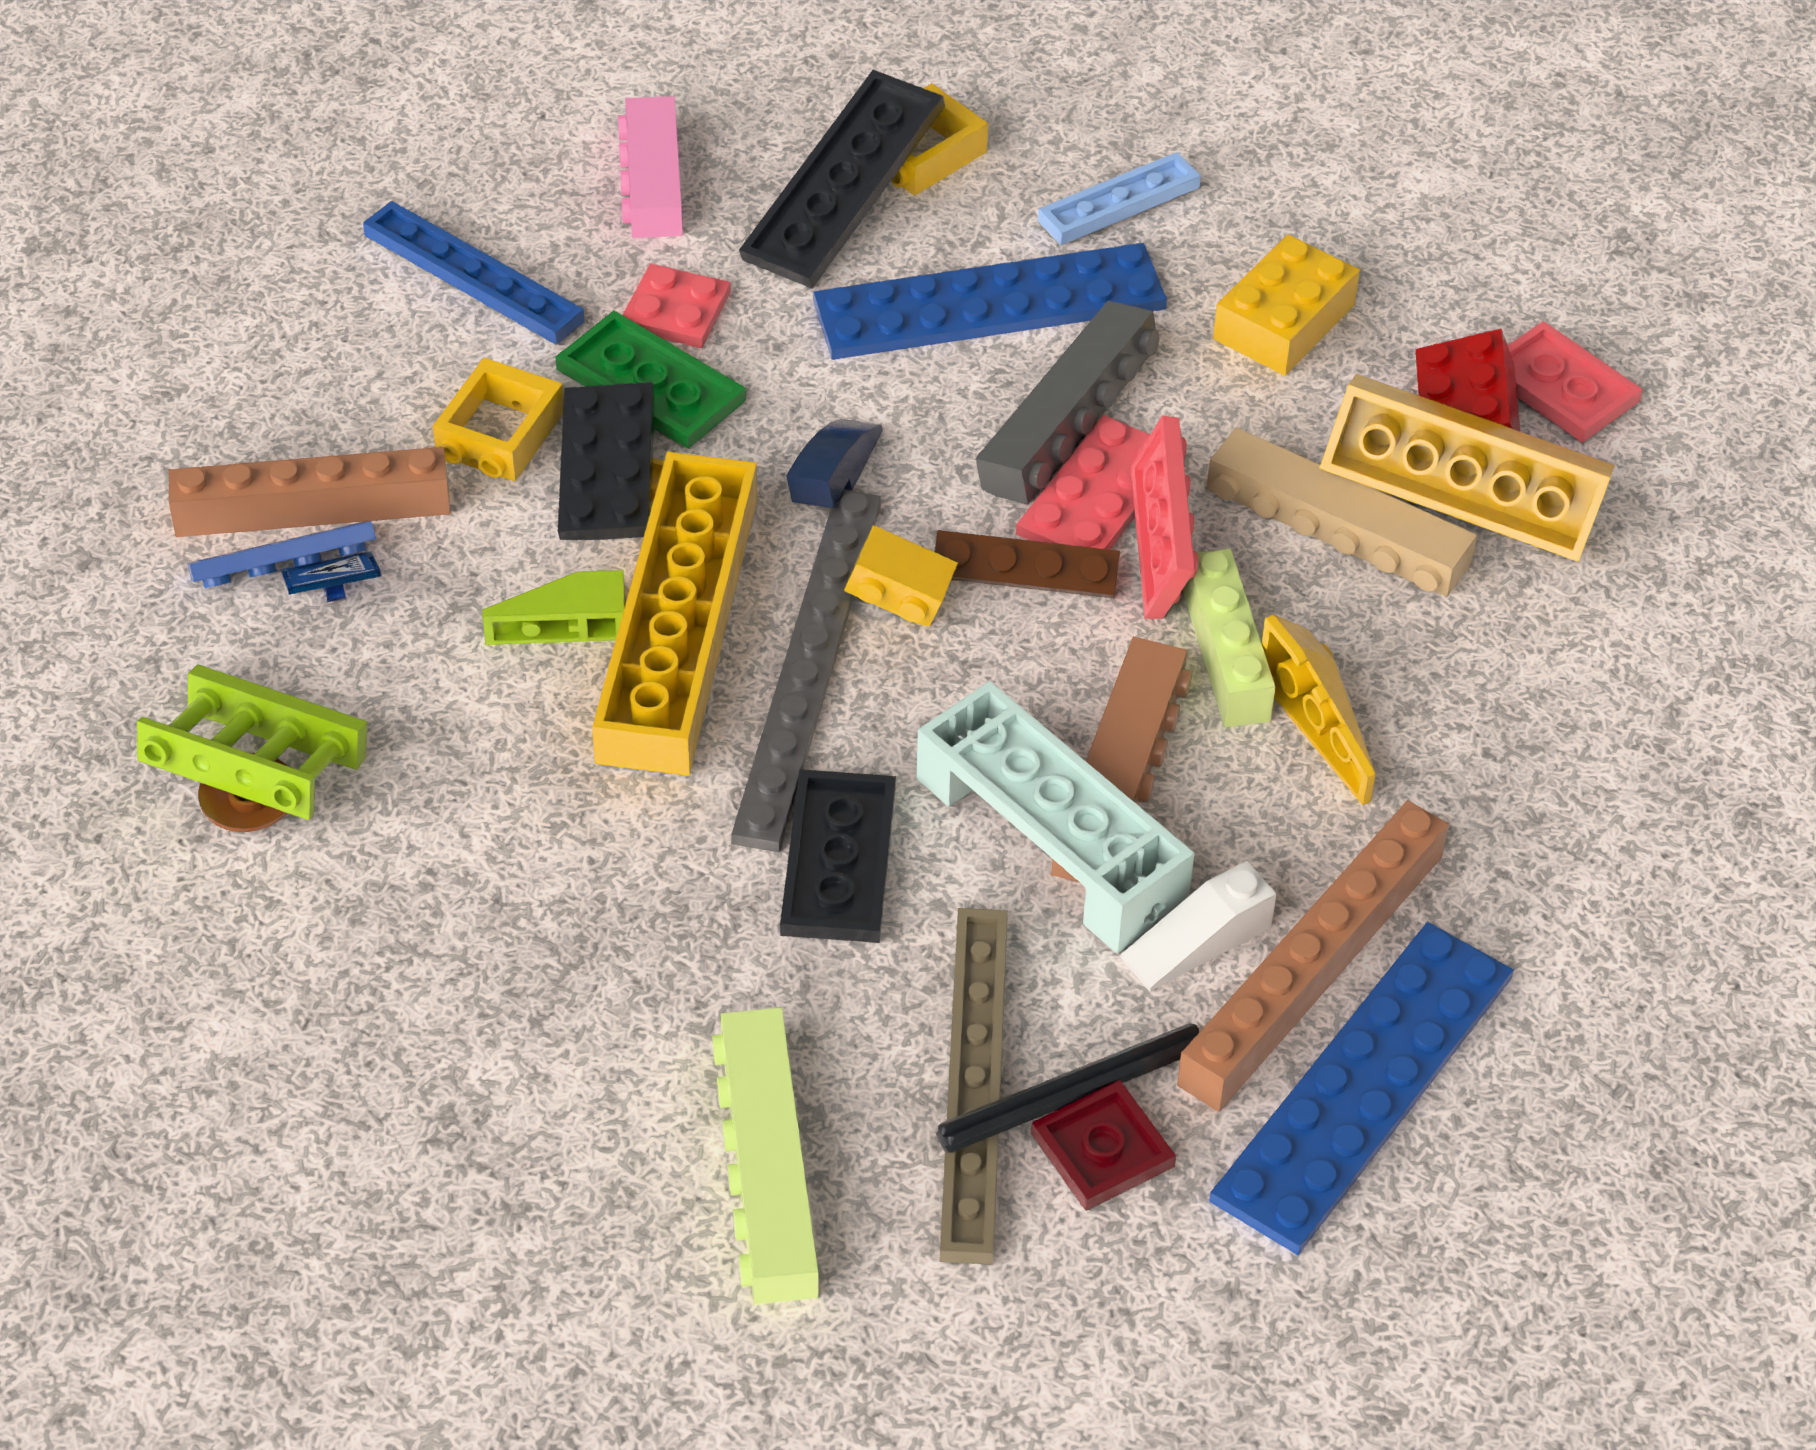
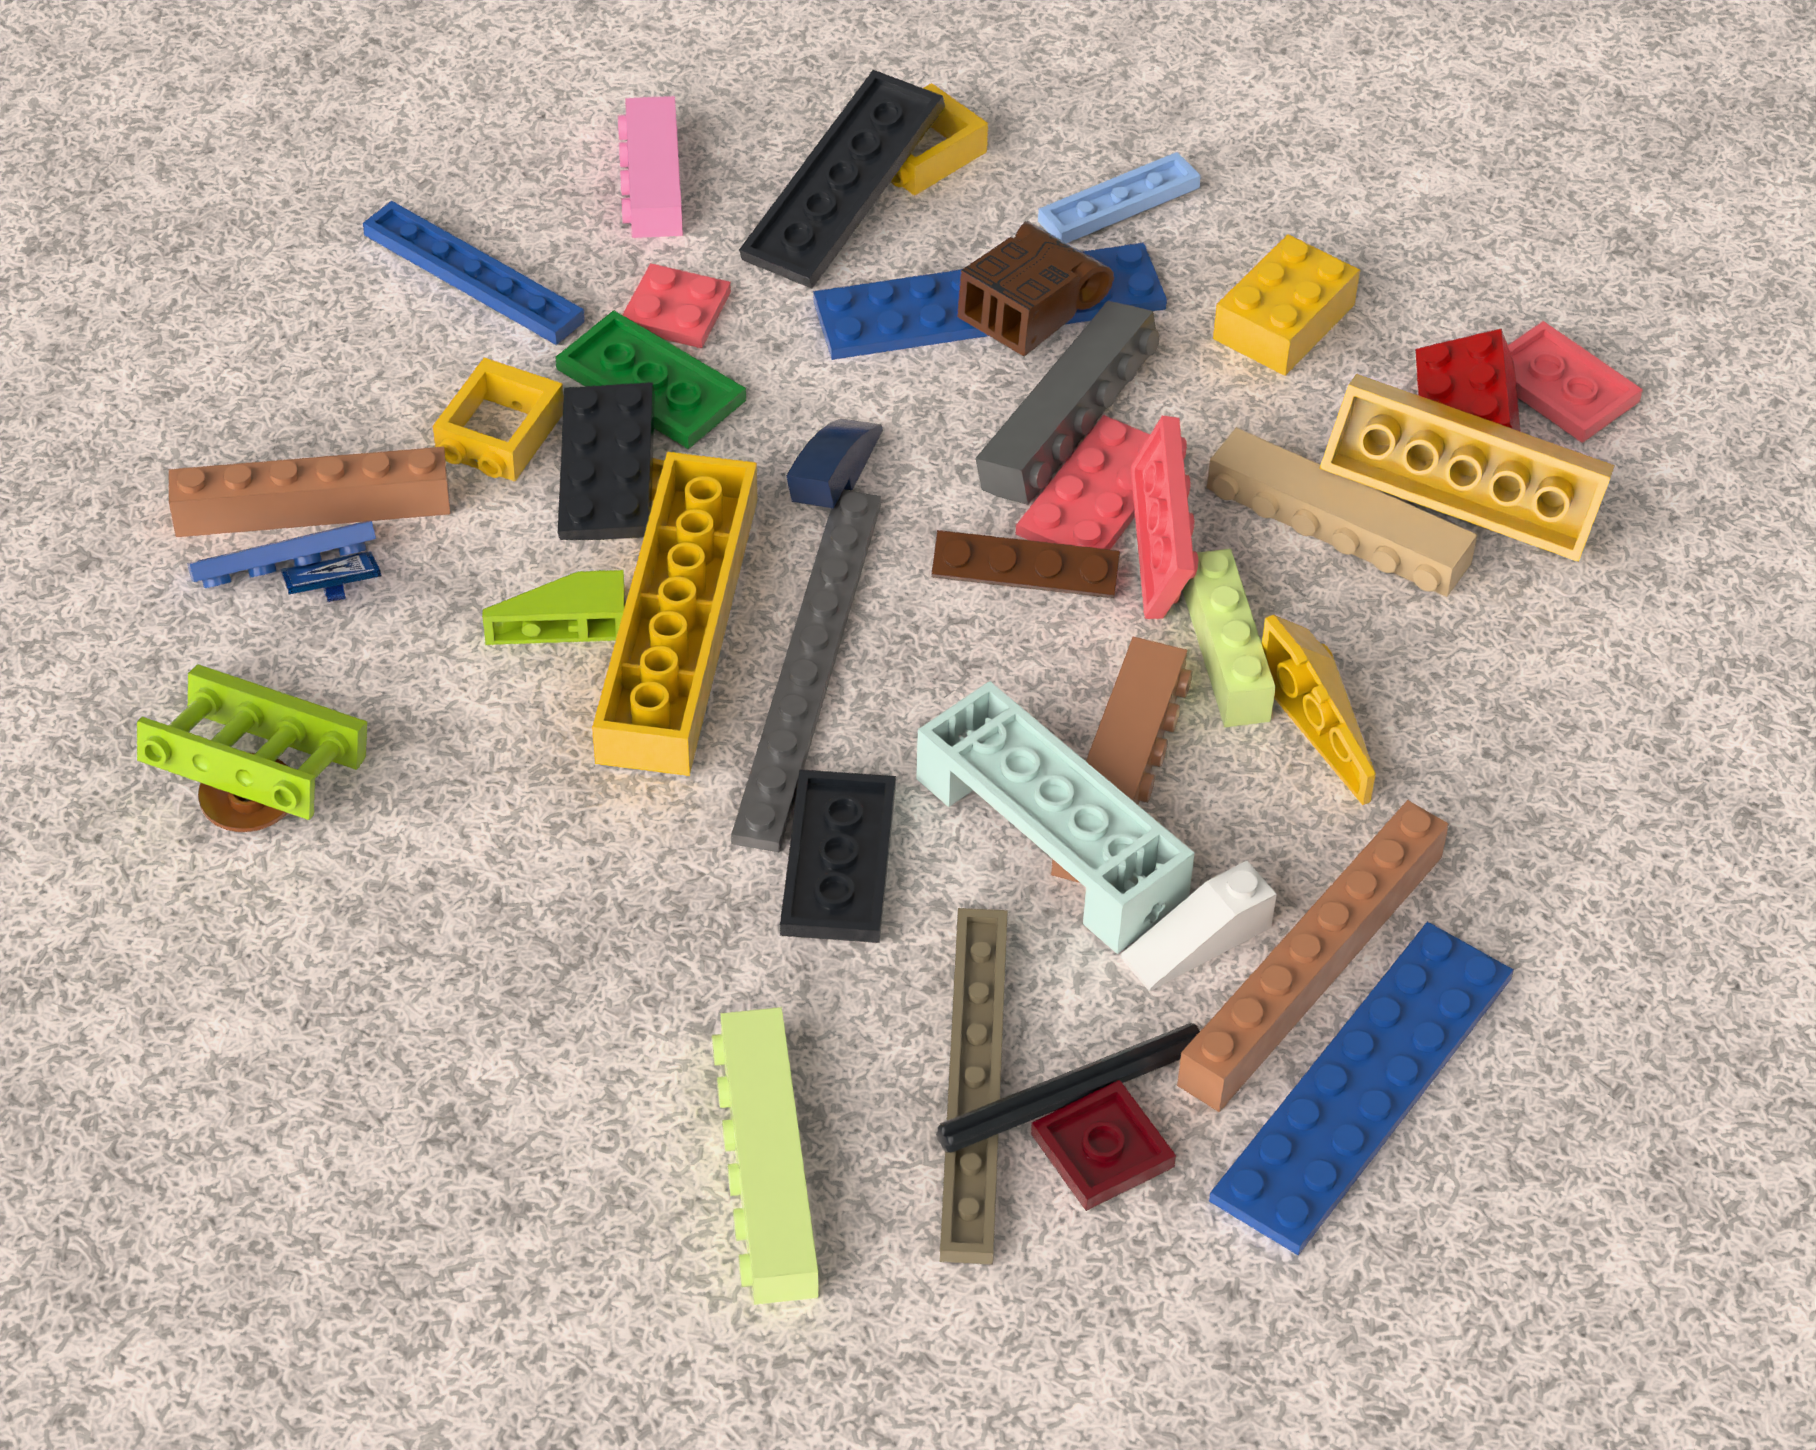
(900, 576): yellow brick -> none
(1030, 288): none -> reddish brown piece

